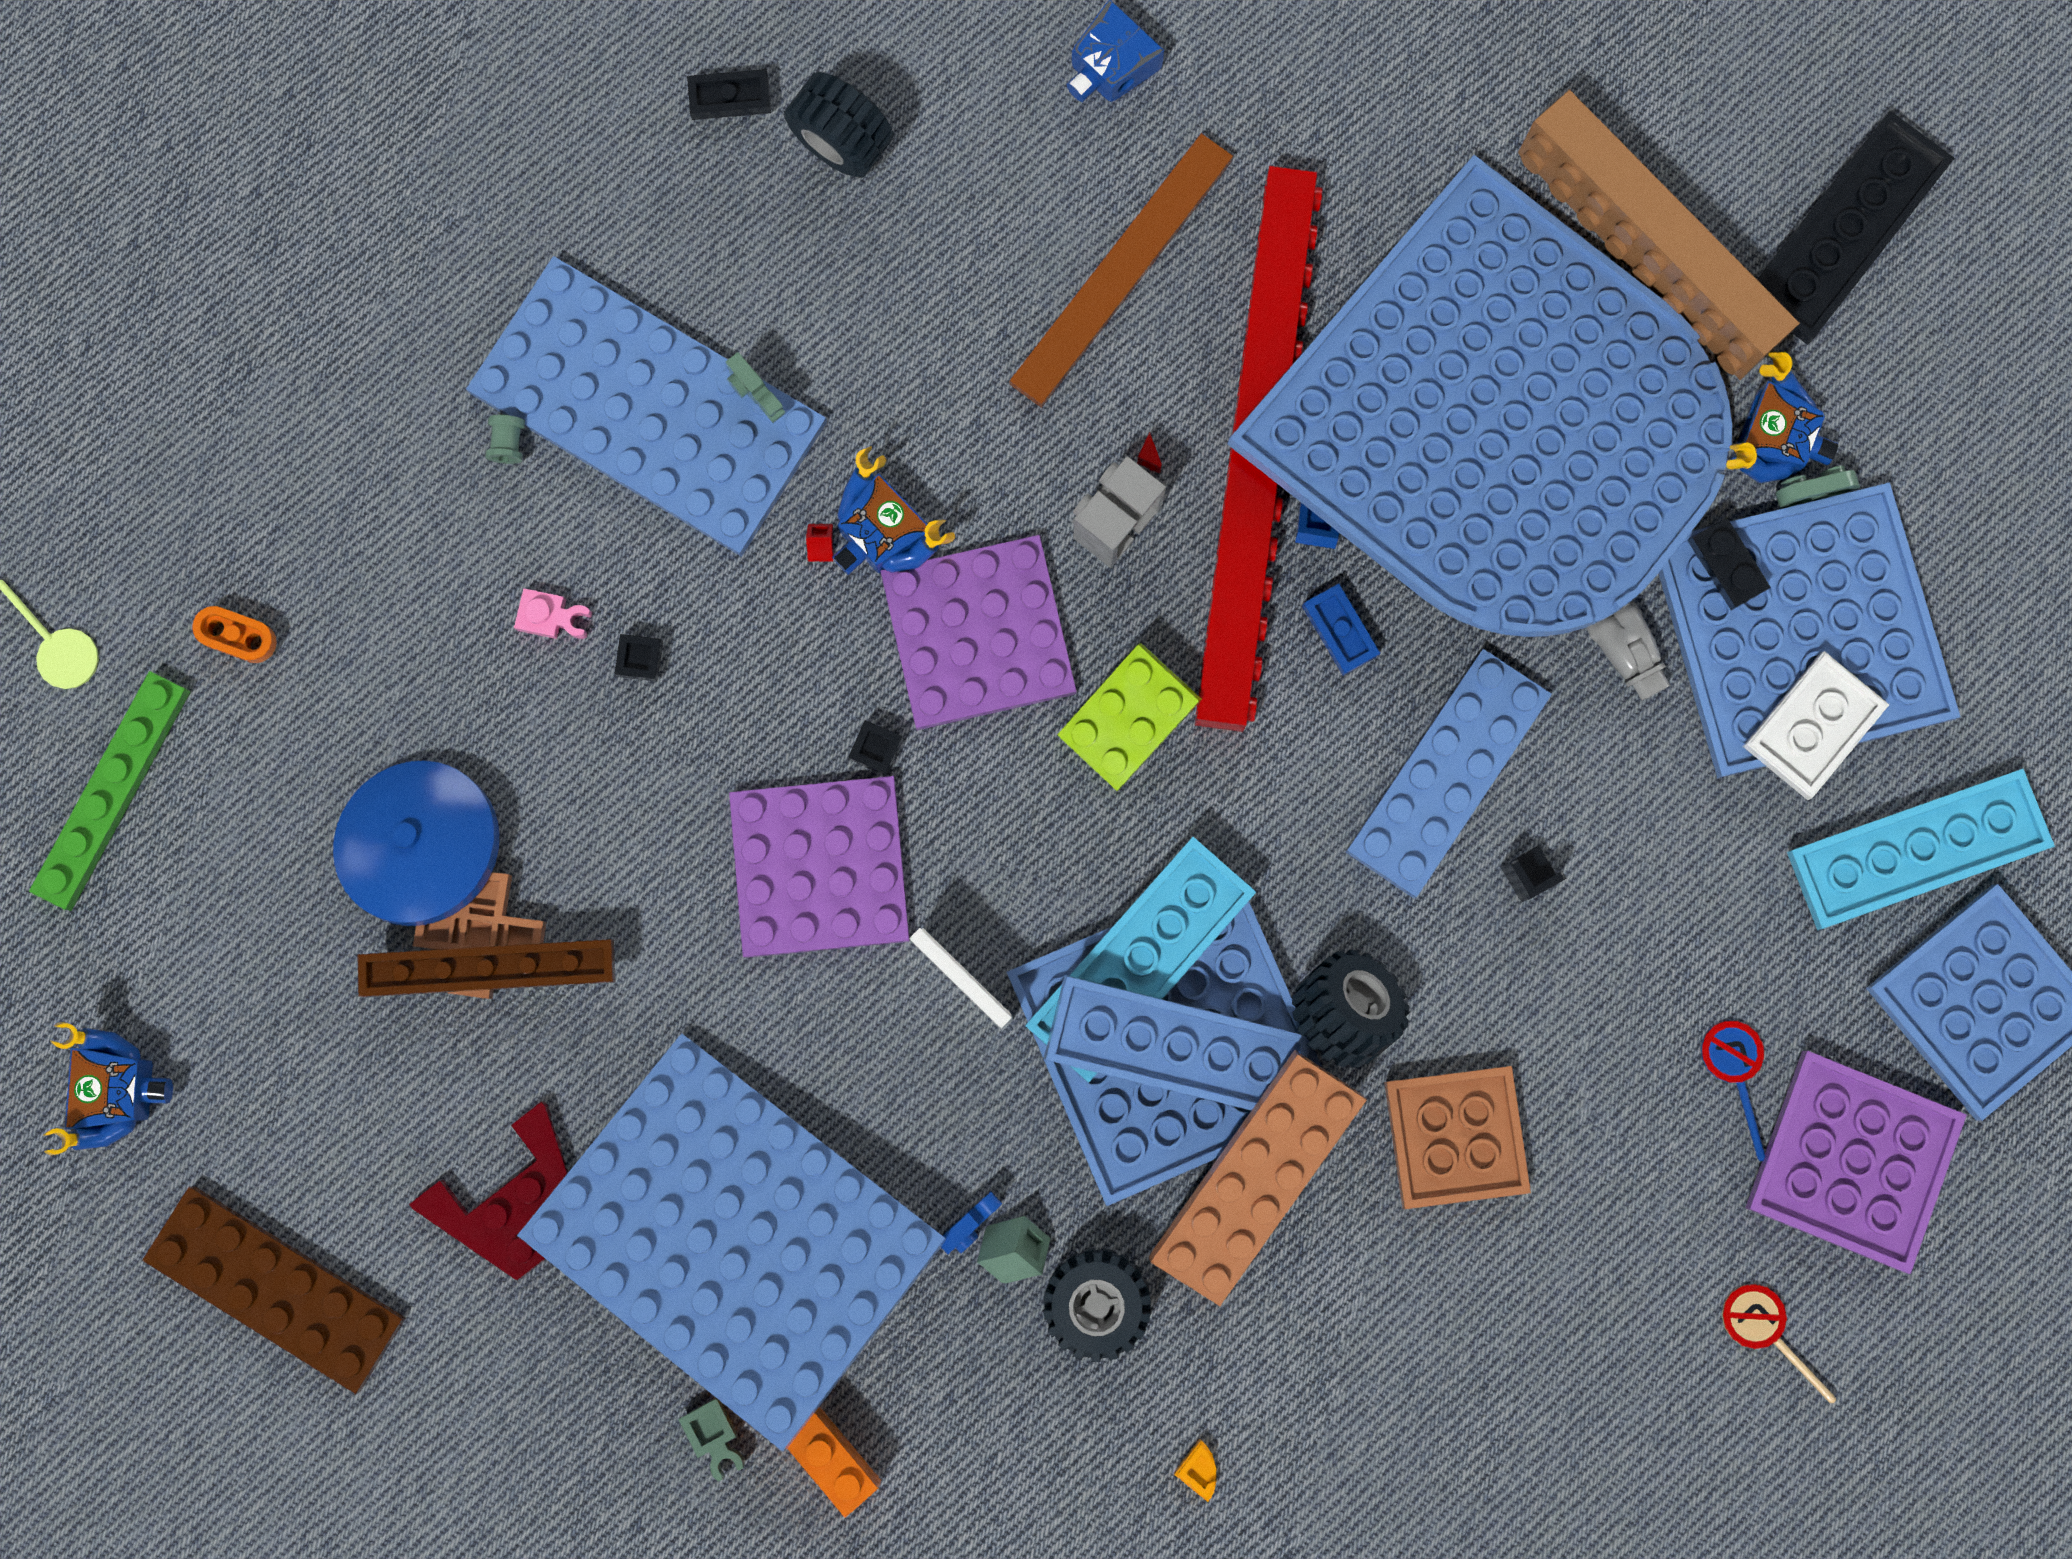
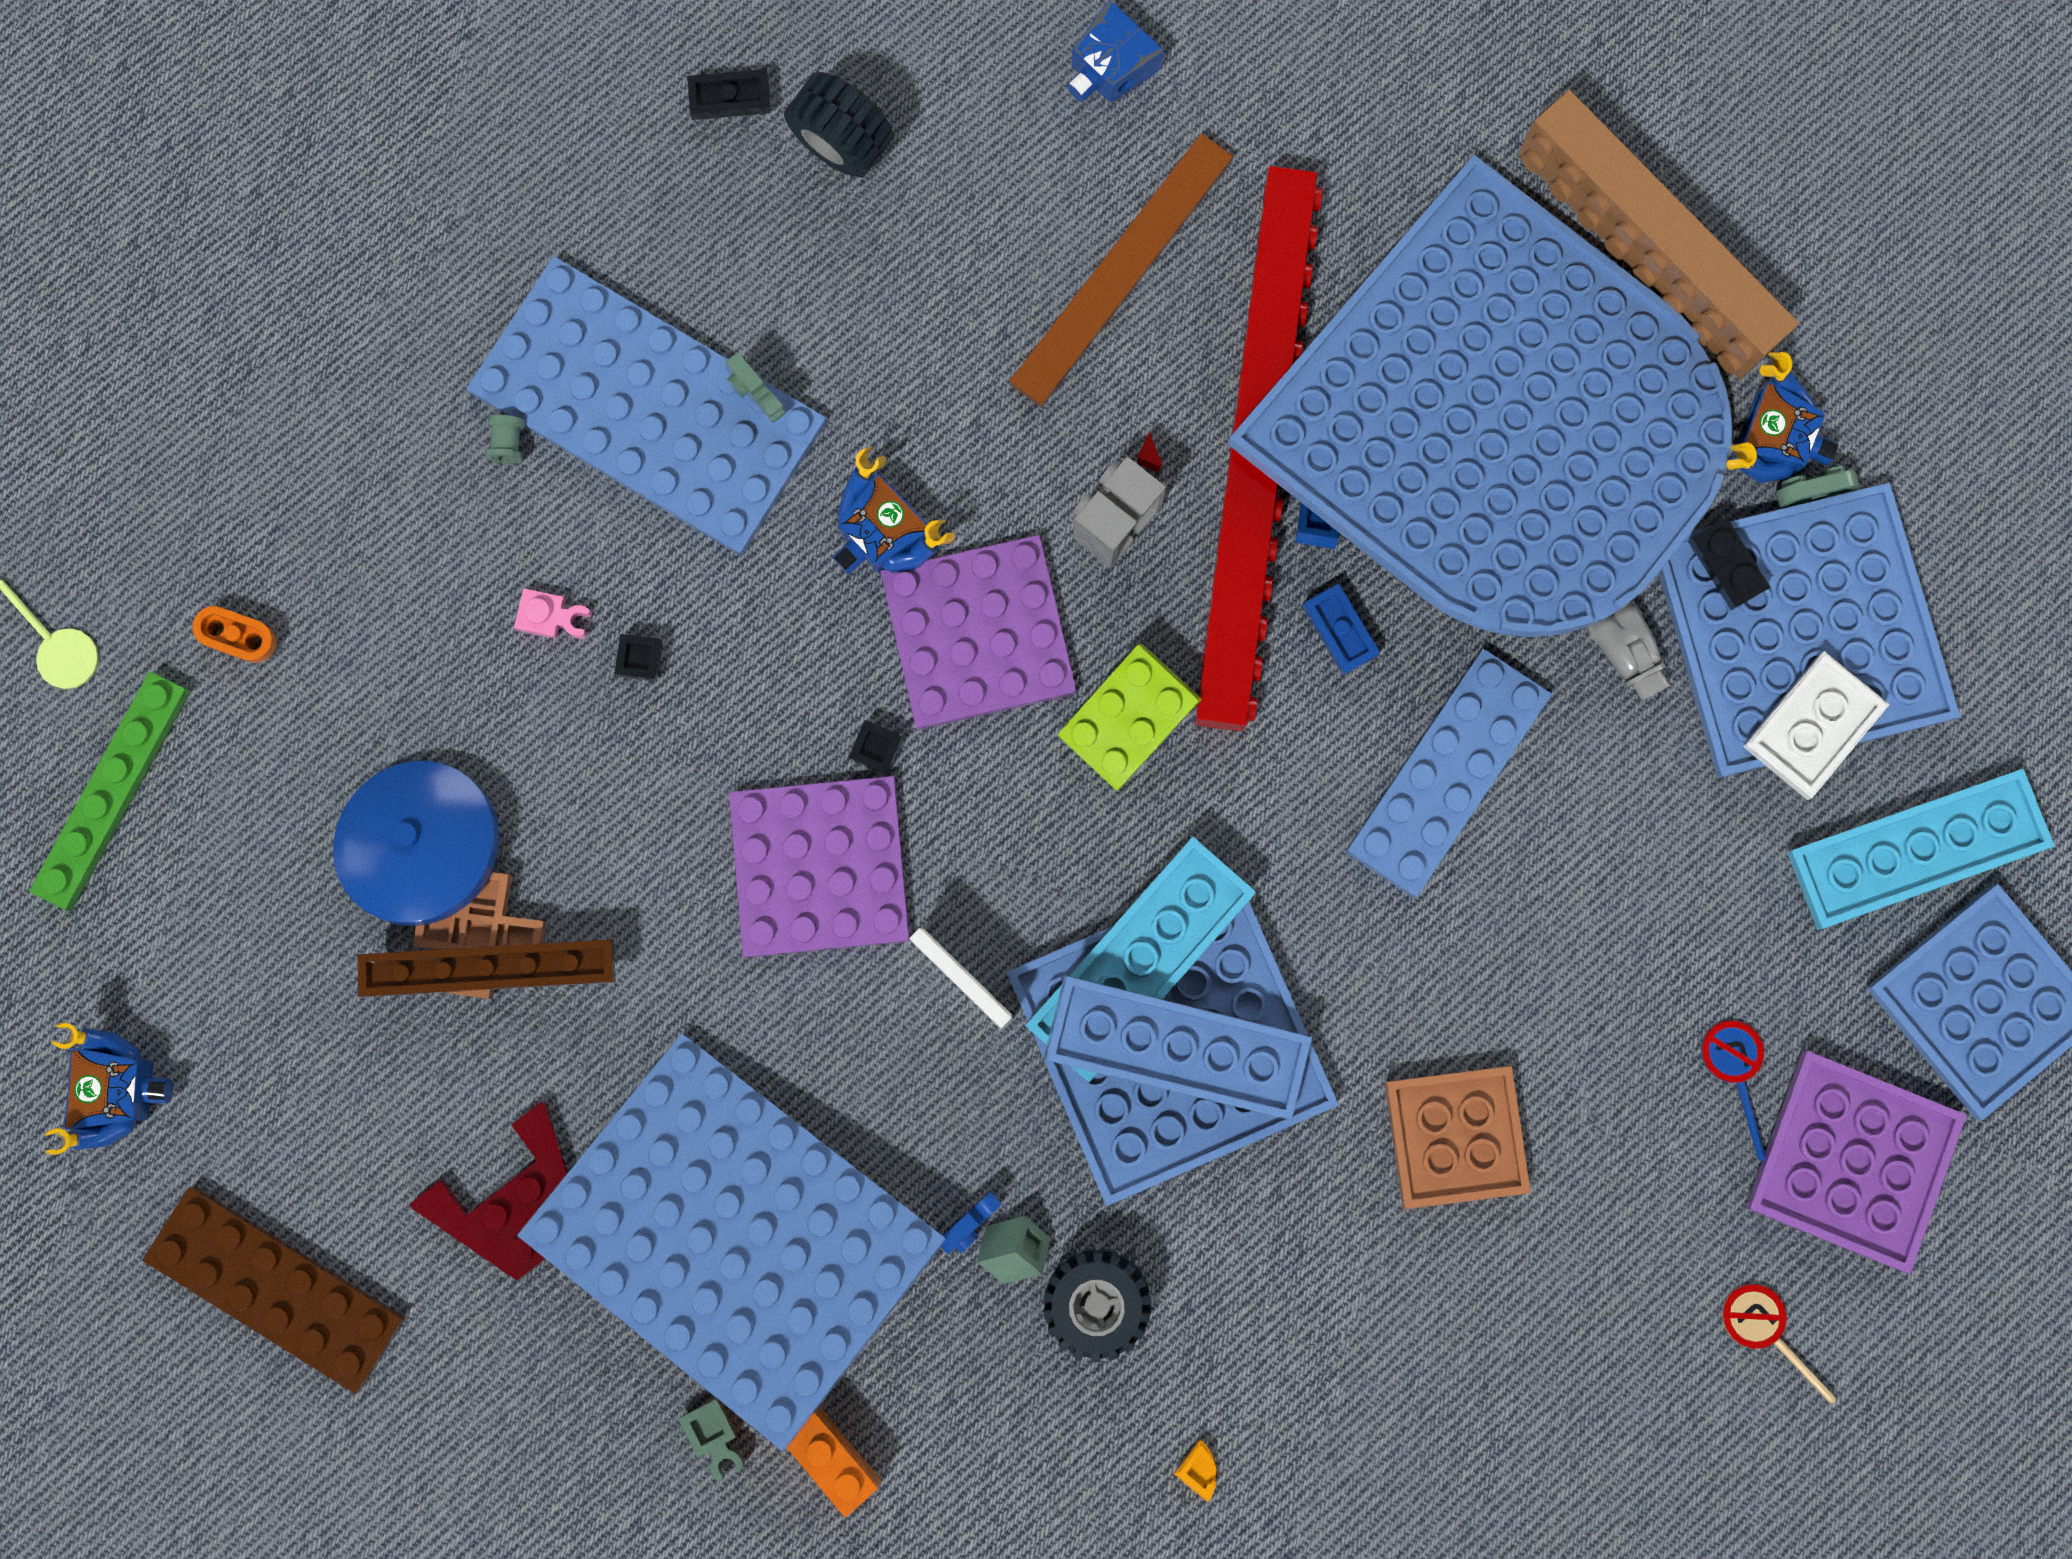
(819, 542): red piece -> none
(1257, 1178): nougat plate -> none
(1350, 1008): black wheel -> none
(1531, 874): black panel -> none
(1853, 223): black plate -> none

